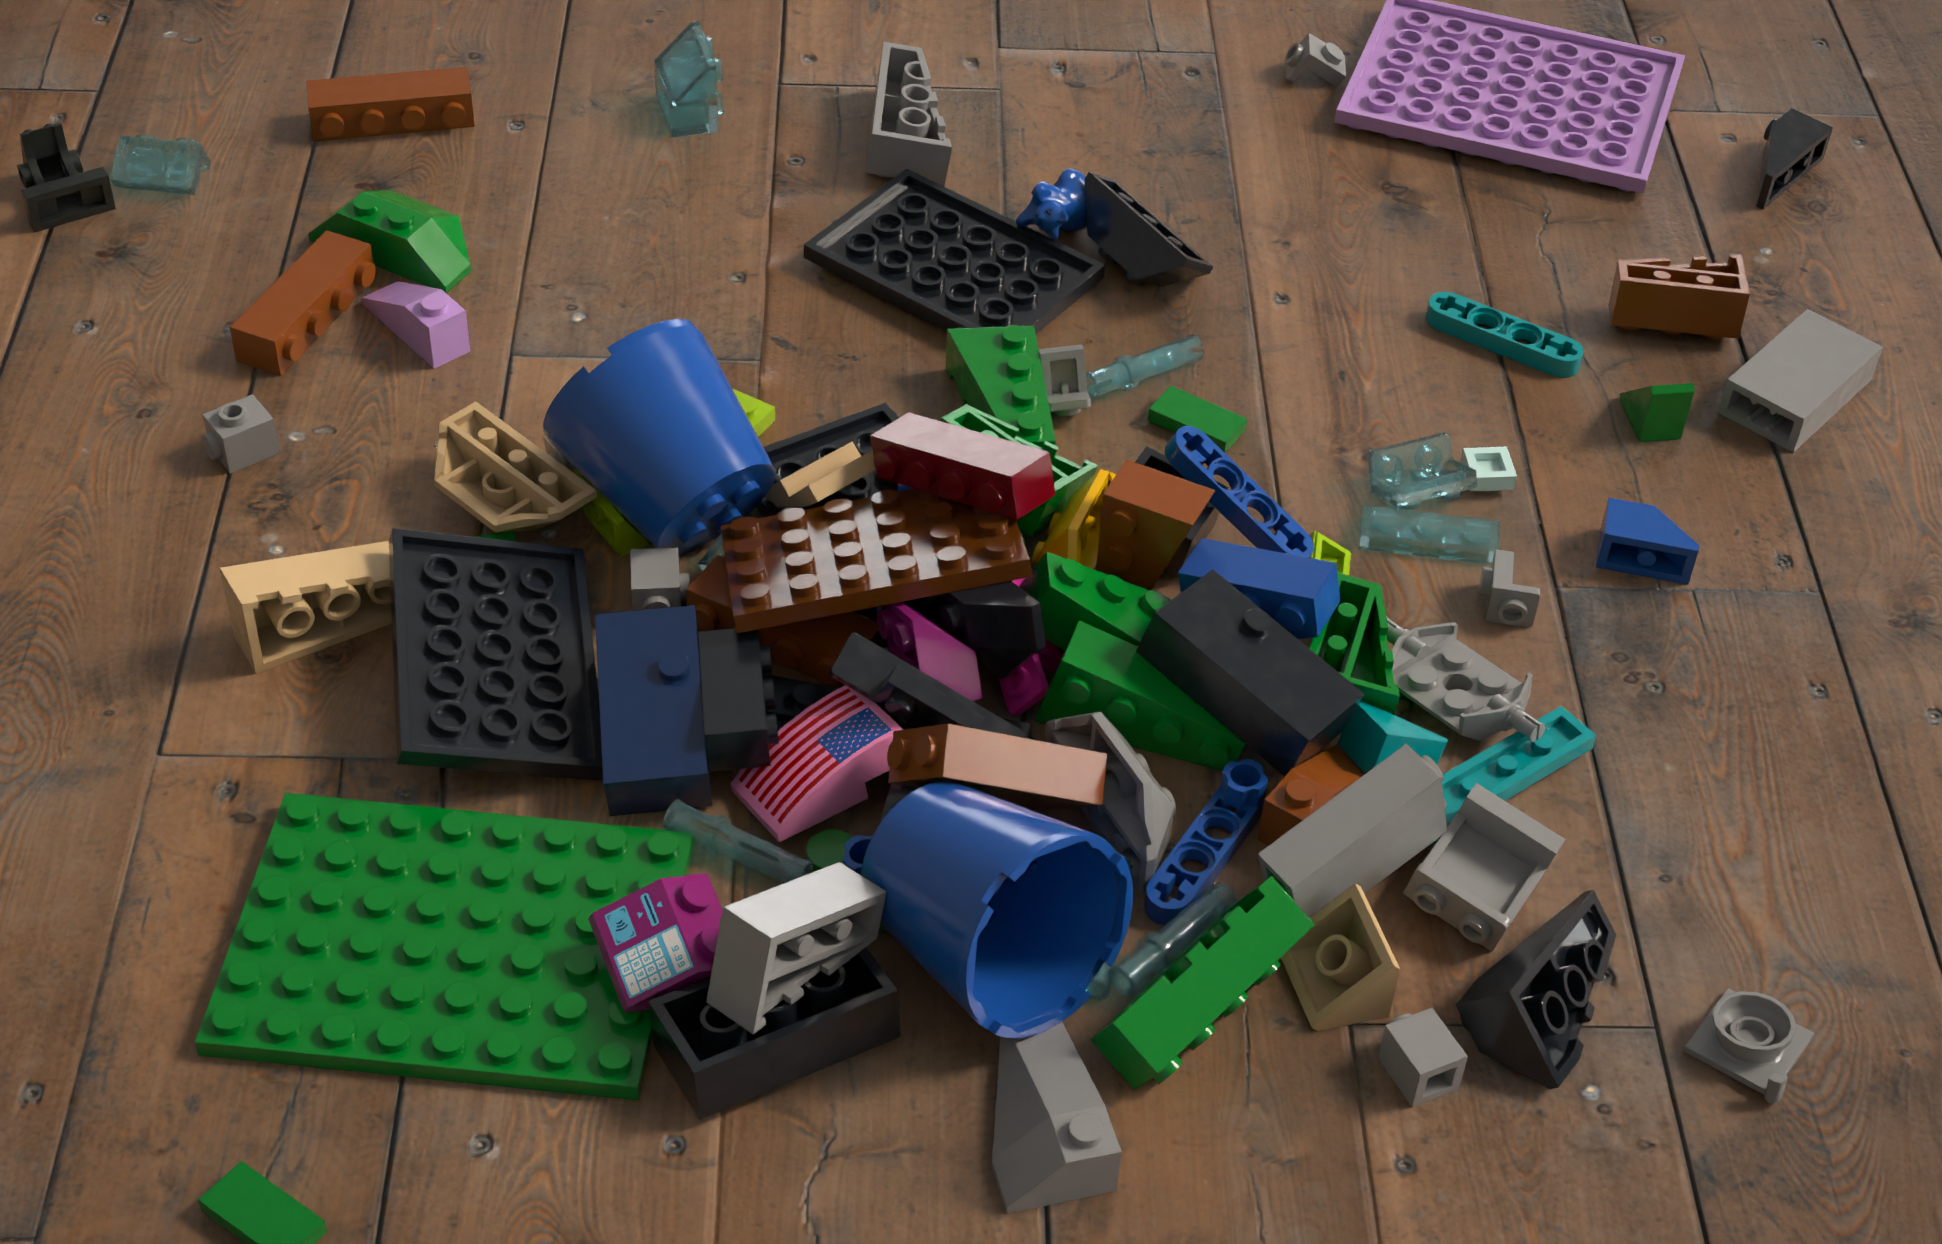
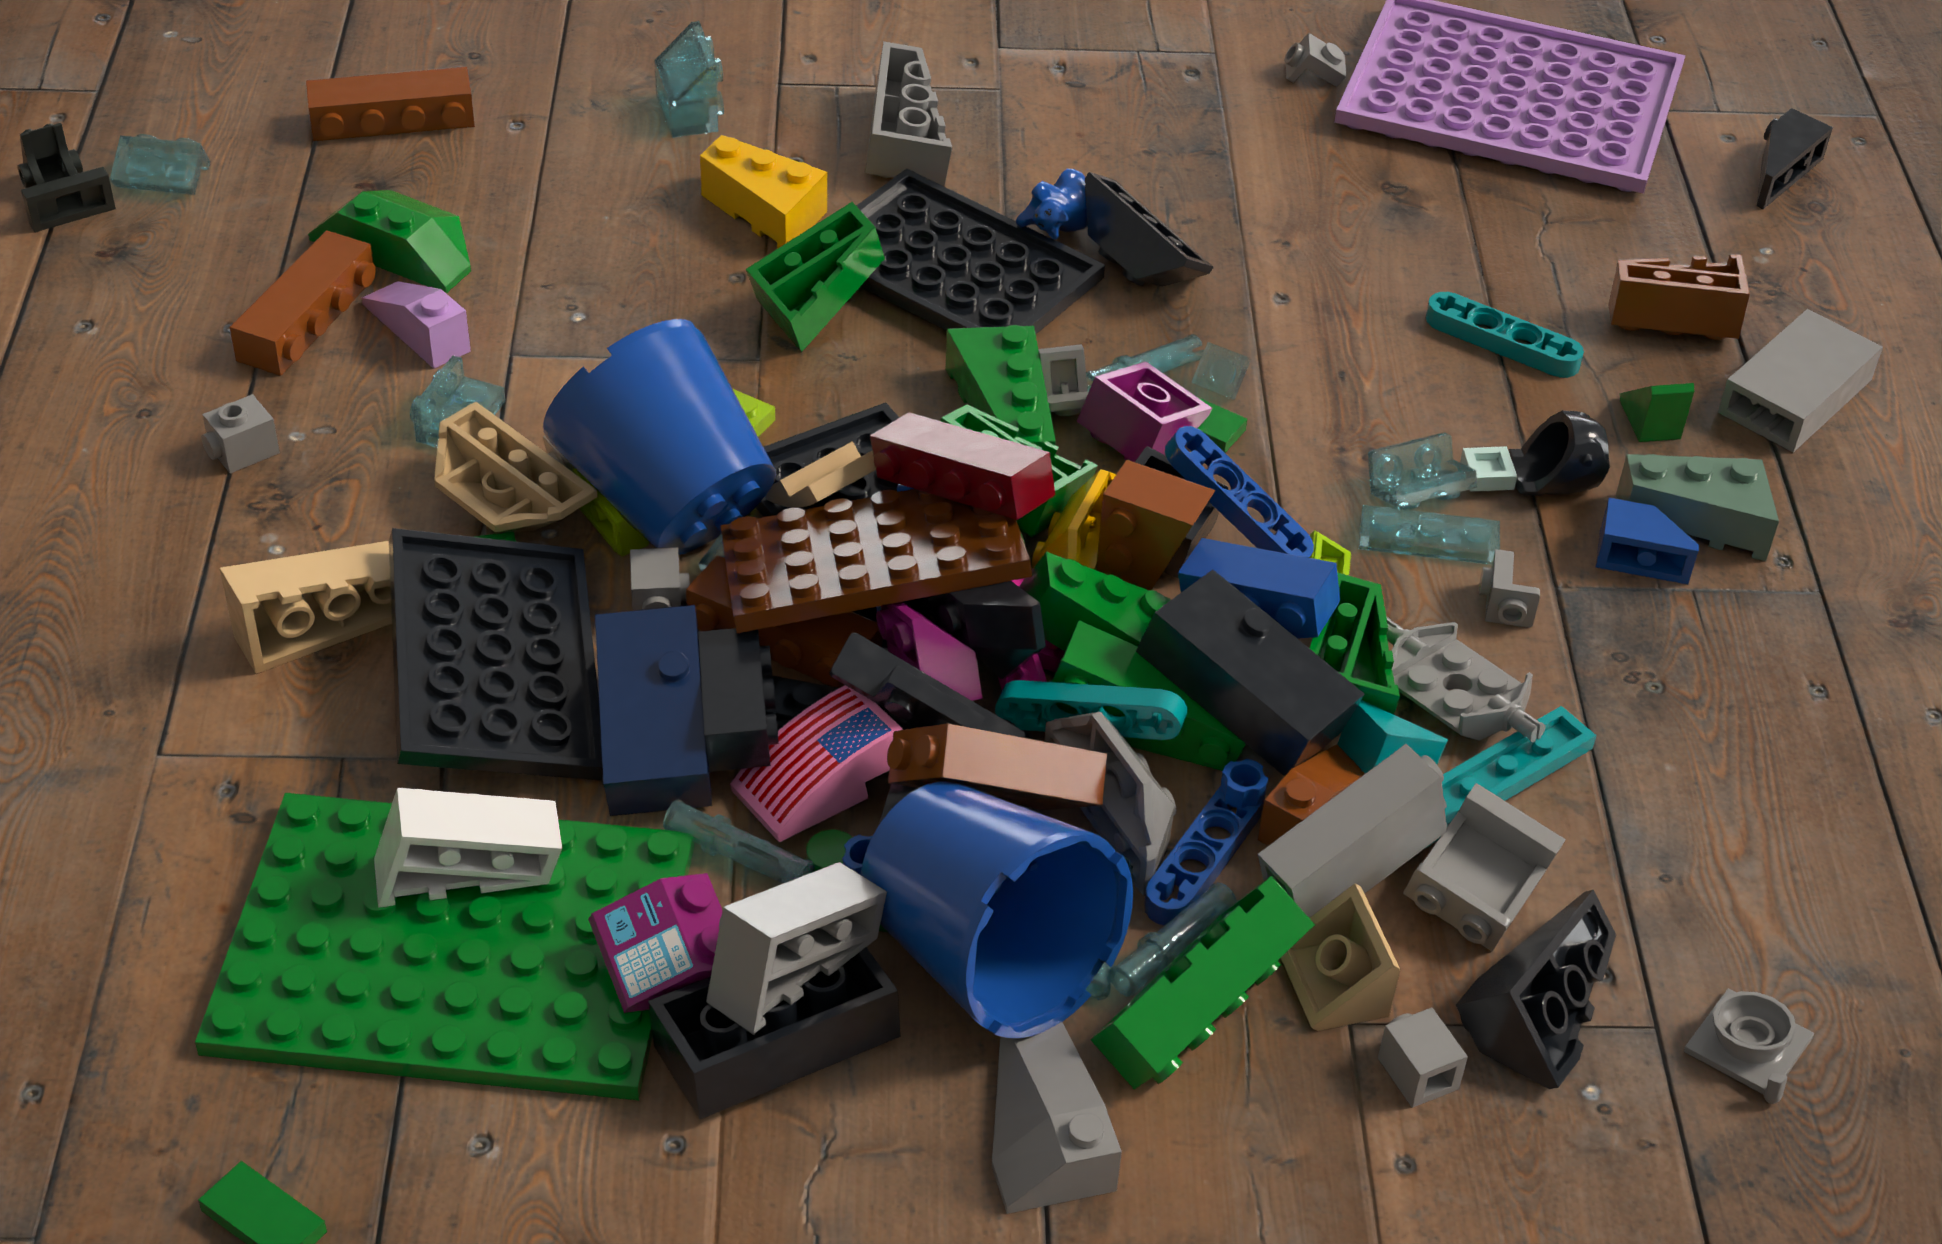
(449, 394): none -> clear light blue bracket
(464, 841): none -> white wedge
(763, 188): none -> yellow wedge
(817, 273): none -> green wedge
(1139, 409): none -> magenta slope
(1147, 711): none -> teal beam
(1221, 370): none -> clear light blue plate
(1562, 456): none -> black helmet
(1706, 497): none -> sand green wedge

